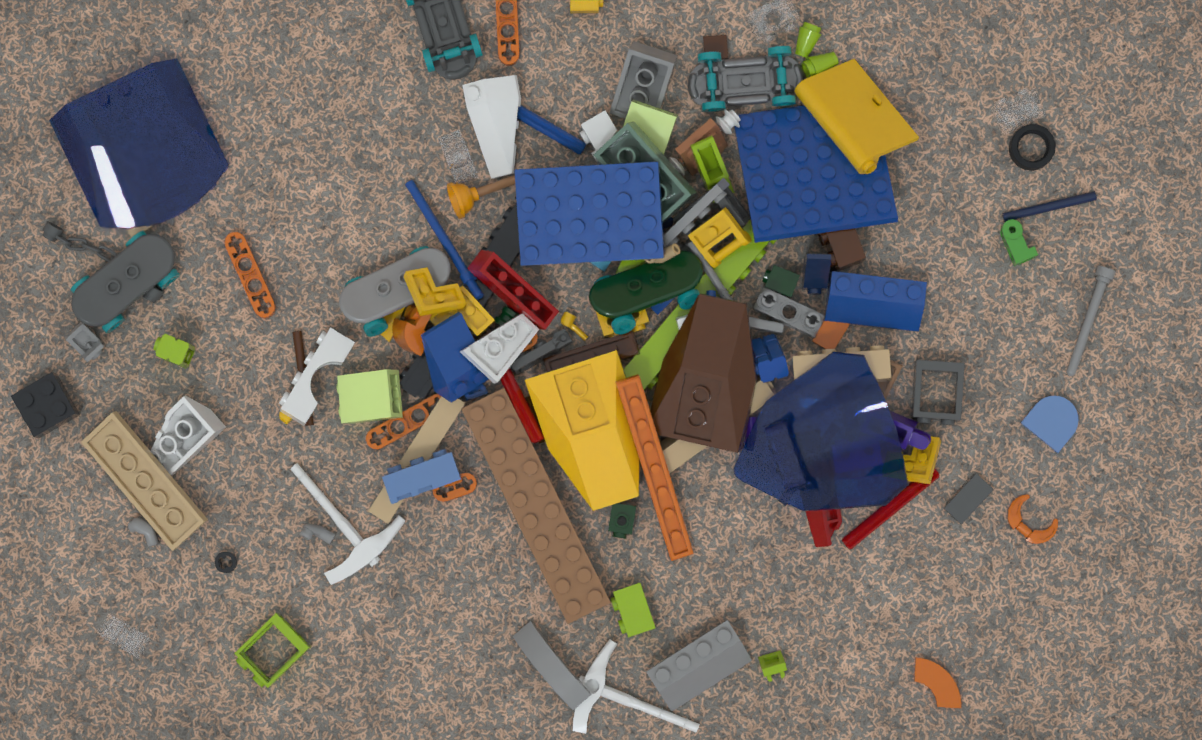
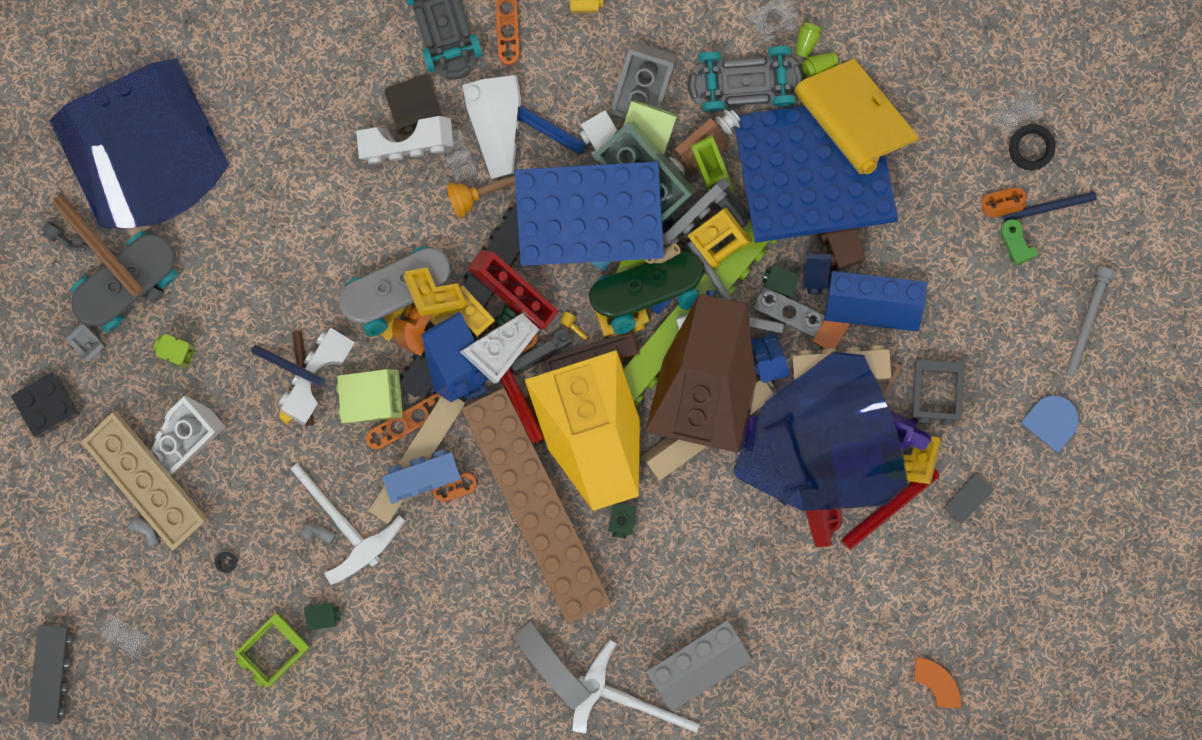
(49, 674): none -> dark grey brick
(97, 246): none -> medium nougat axle
(252, 274): orange beam -> none
(289, 366): none -> dark blue bar
(322, 616): none -> dark green brick
(412, 102): none -> dark brown bracket
(430, 135): none -> white arch
(466, 276): blue bar -> none
(633, 610): lime brick -> none
(654, 467): orange tile -> none
(716, 44): reddish brown tile -> none
(772, 664): lime tile -> none
(1004, 202): none -> orange beam
(1014, 520): orange piece -> none

